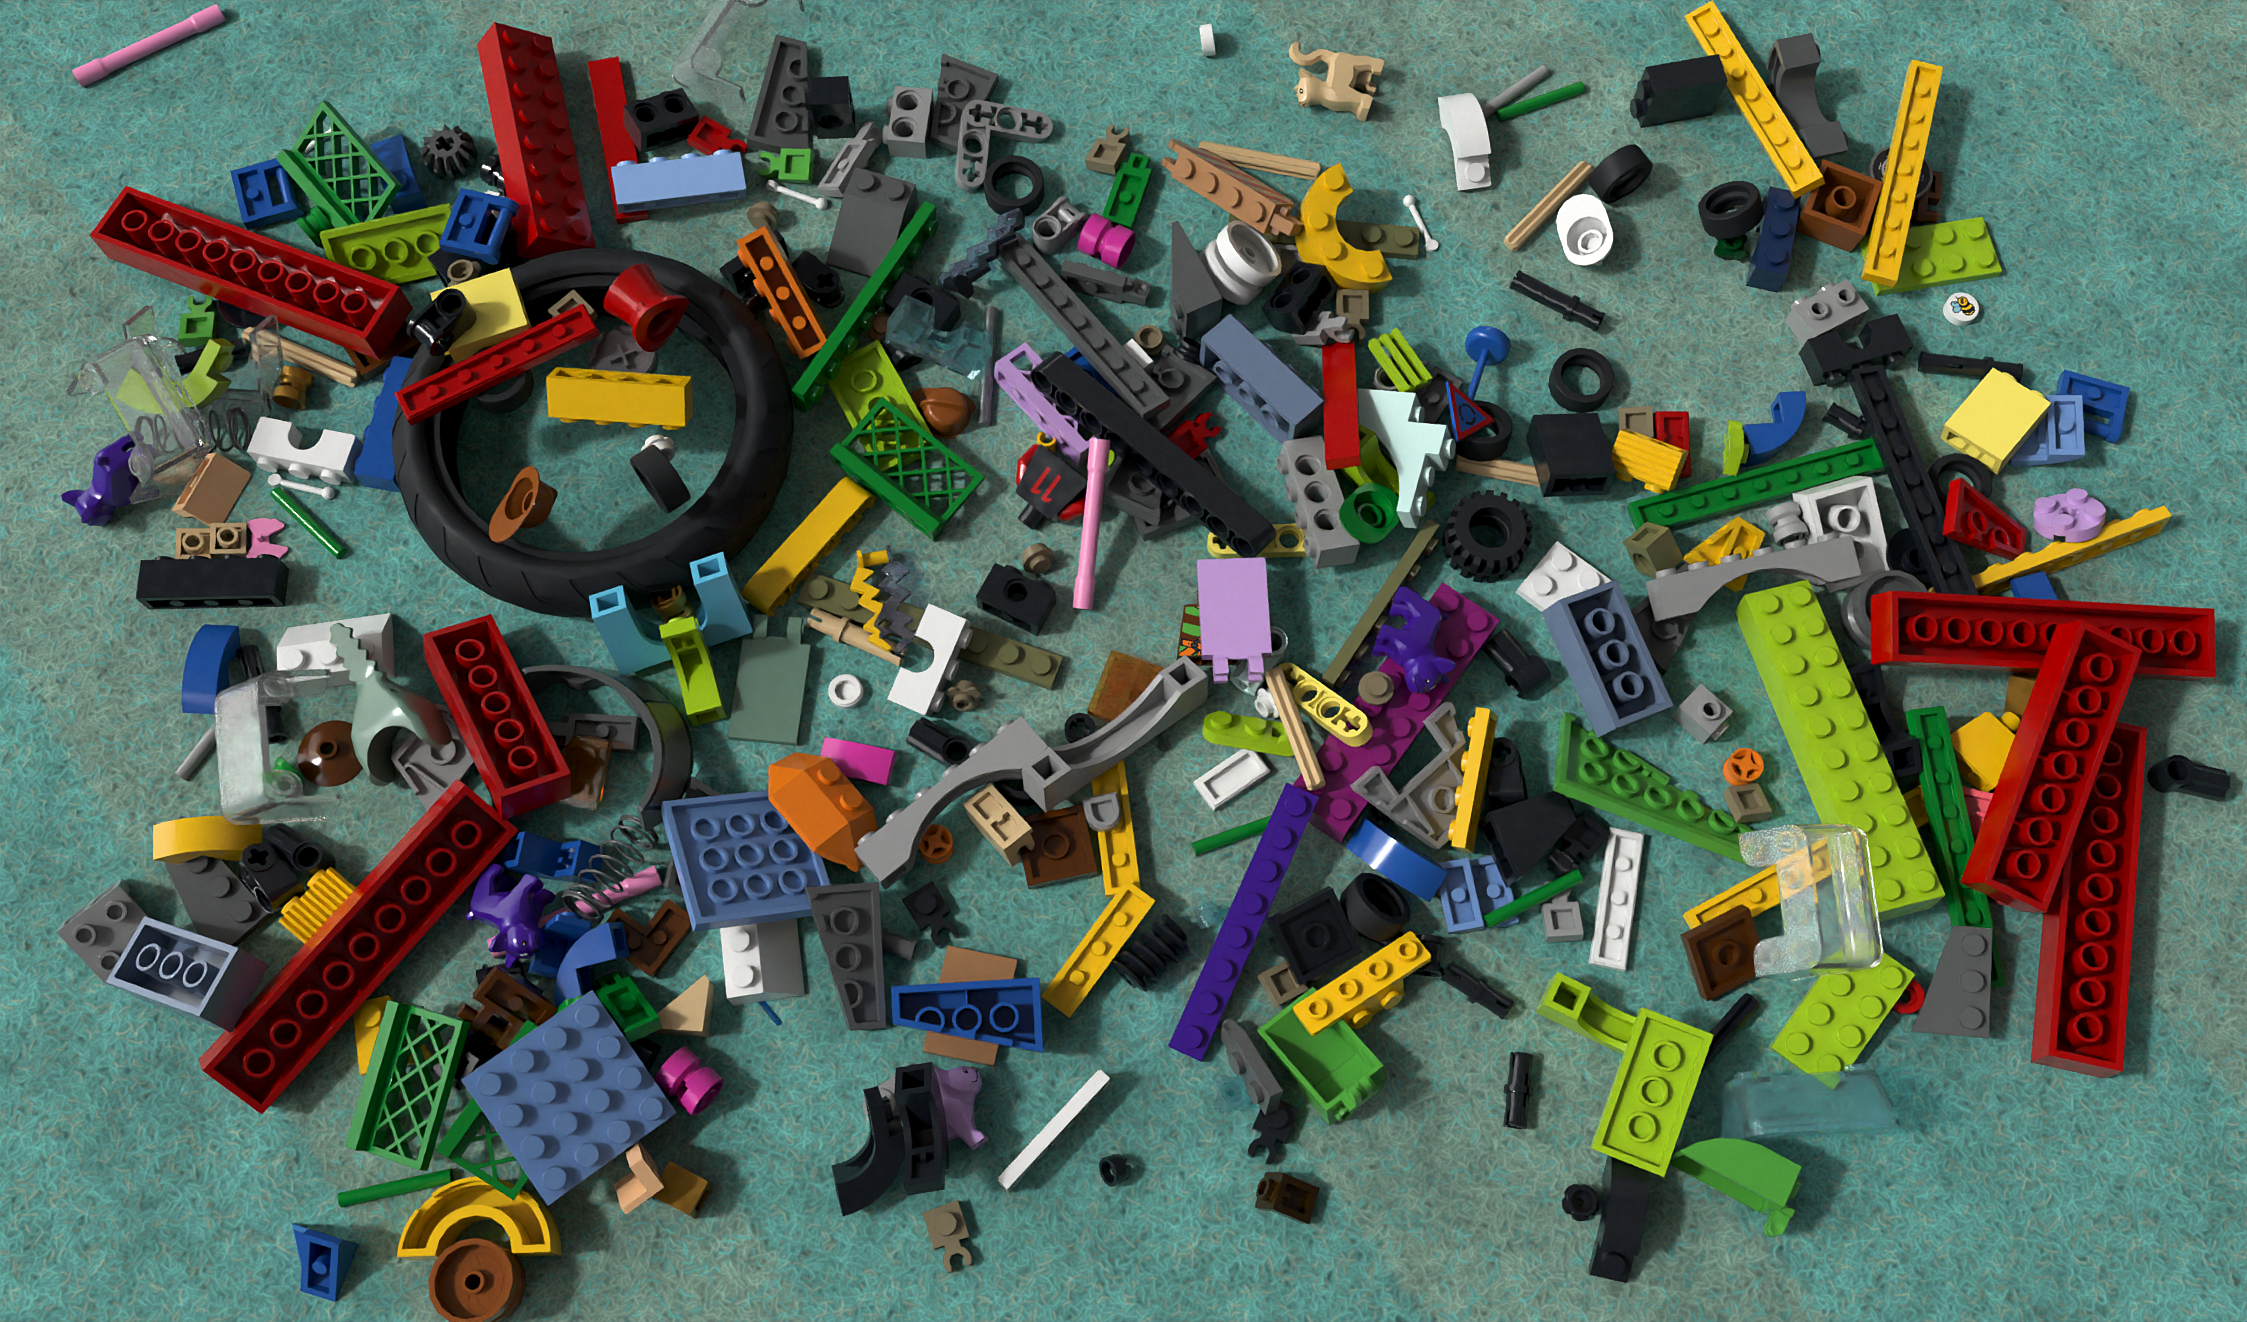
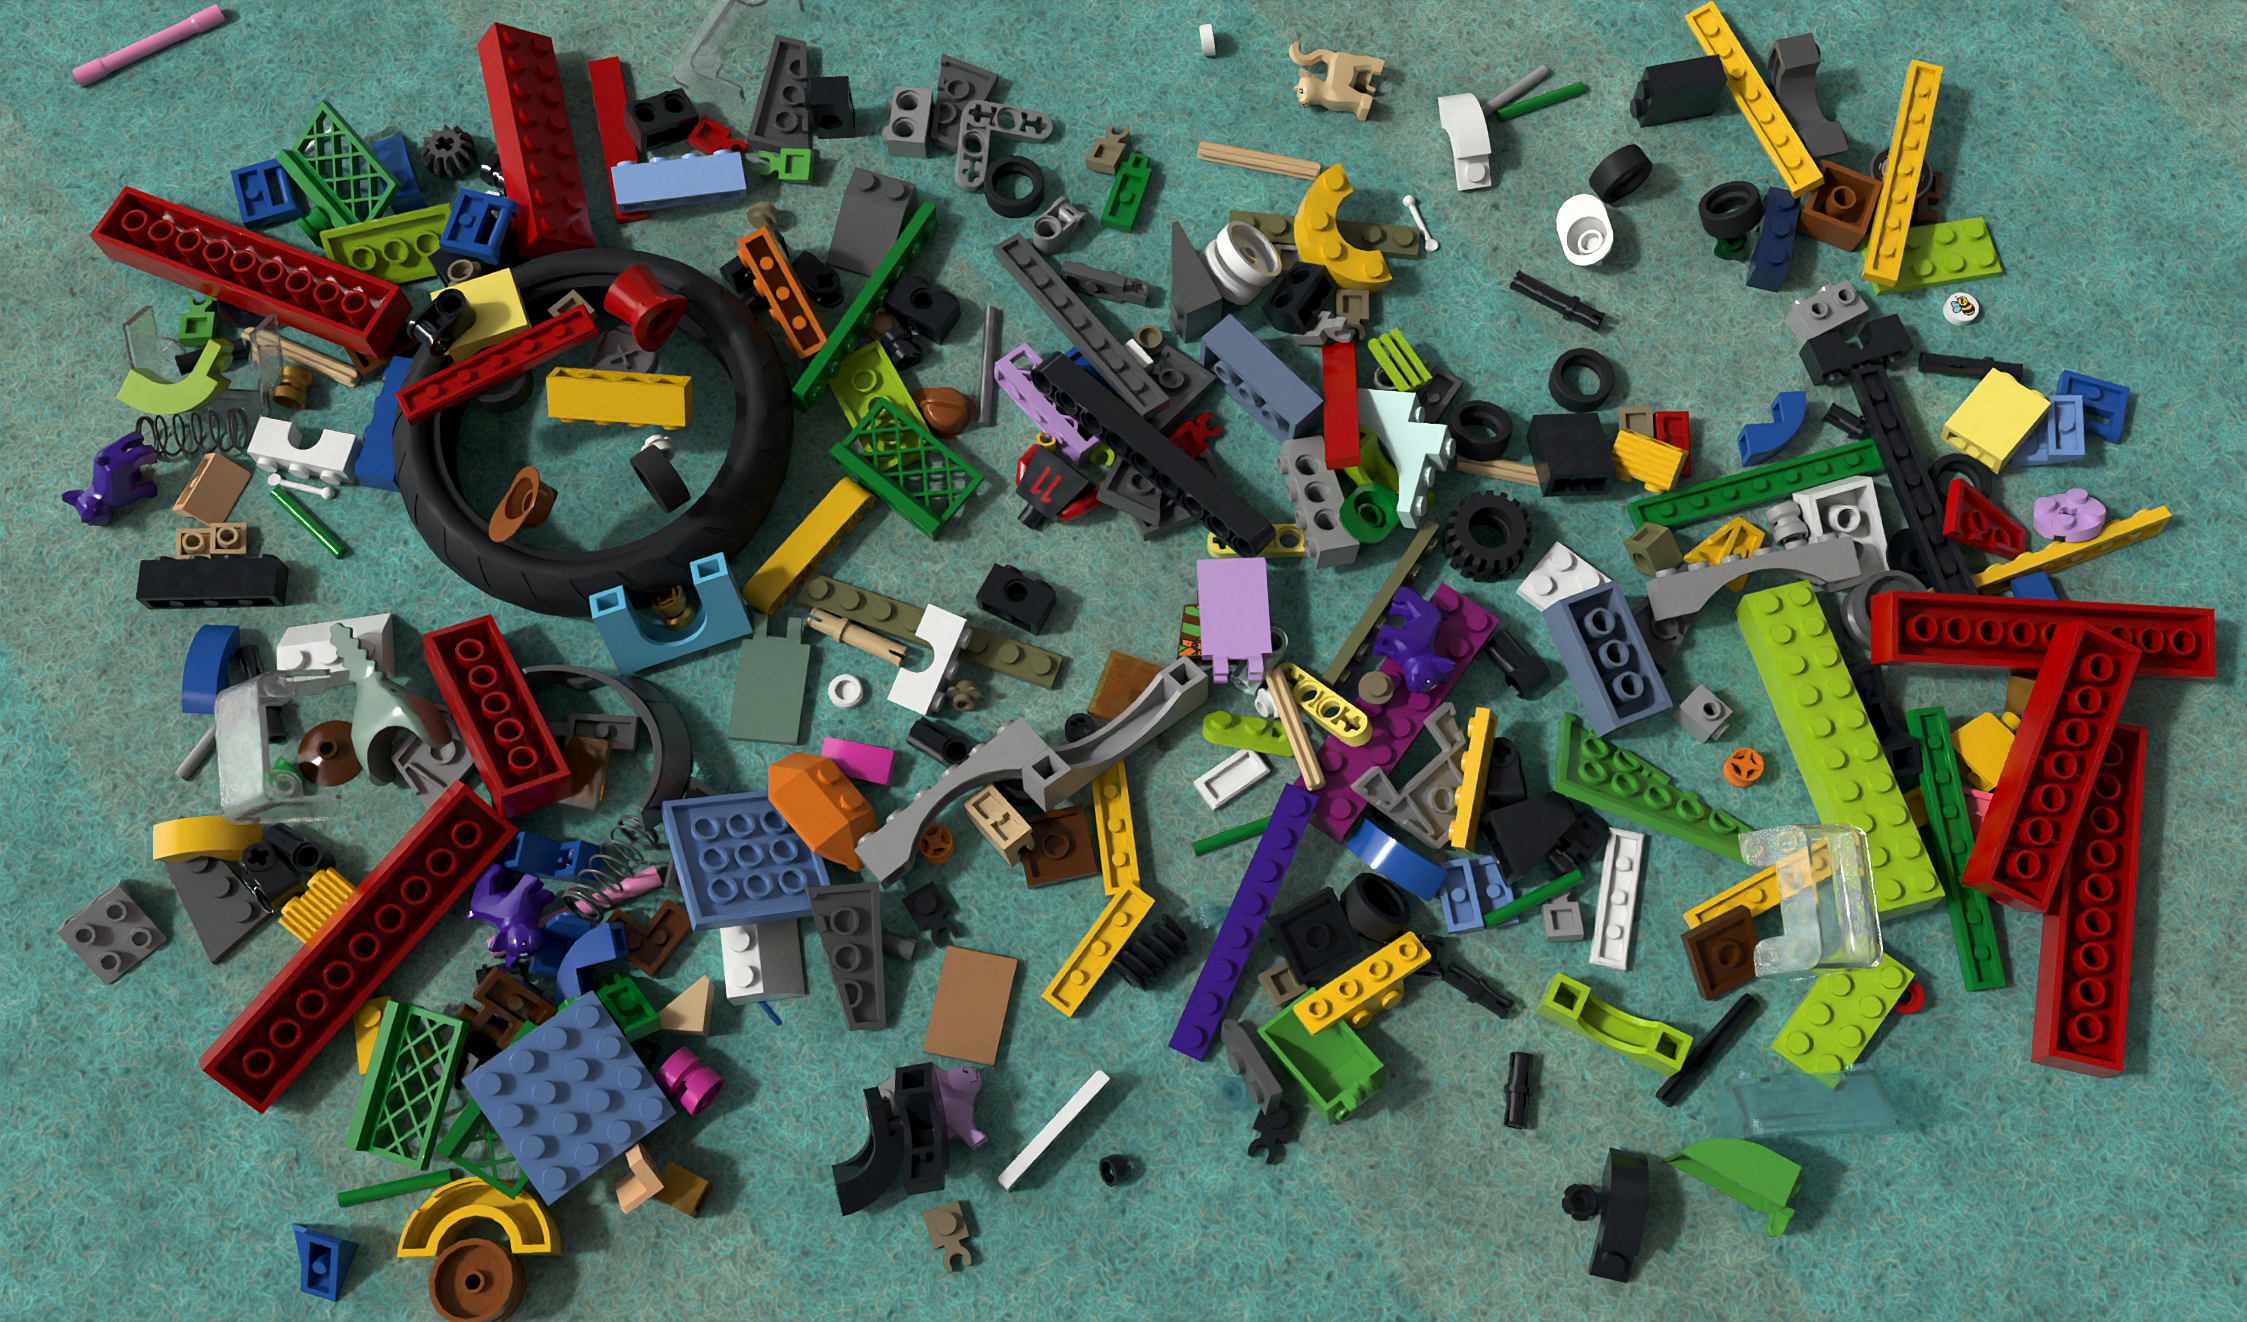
(155, 411): clear windscreen -> none
(187, 973): sand blue brick -> none
(262, 530): bright pink piece -> none
(694, 669): lime arch -> none
(821, 203): white hinge -> none
(853, 154): light grey hinge -> none
(895, 573): piece -> none
(956, 280): piece -> none
(960, 350): clear light blue arch -> none
(981, 1011): blue wedge -> none
(1037, 558): dark tan plate -> none
(1097, 468): bright pink piece -> none
(1102, 811): light grey tile -> none
(1104, 240): dark pink wheel -> none
(1188, 350): black bush -> none
(1232, 190): medium nougat hinge -> none
(1286, 1196): dark brown bracket -> none
(1486, 347): blue piece -> none
(1548, 206): tan axle -> none
(1652, 1091): lime plate -> none
(1735, 449): lime plate -> none
(1747, 803): dark tan plate -> none
(1960, 987): dark grey wing -> none
(2189, 778): black piece -> none

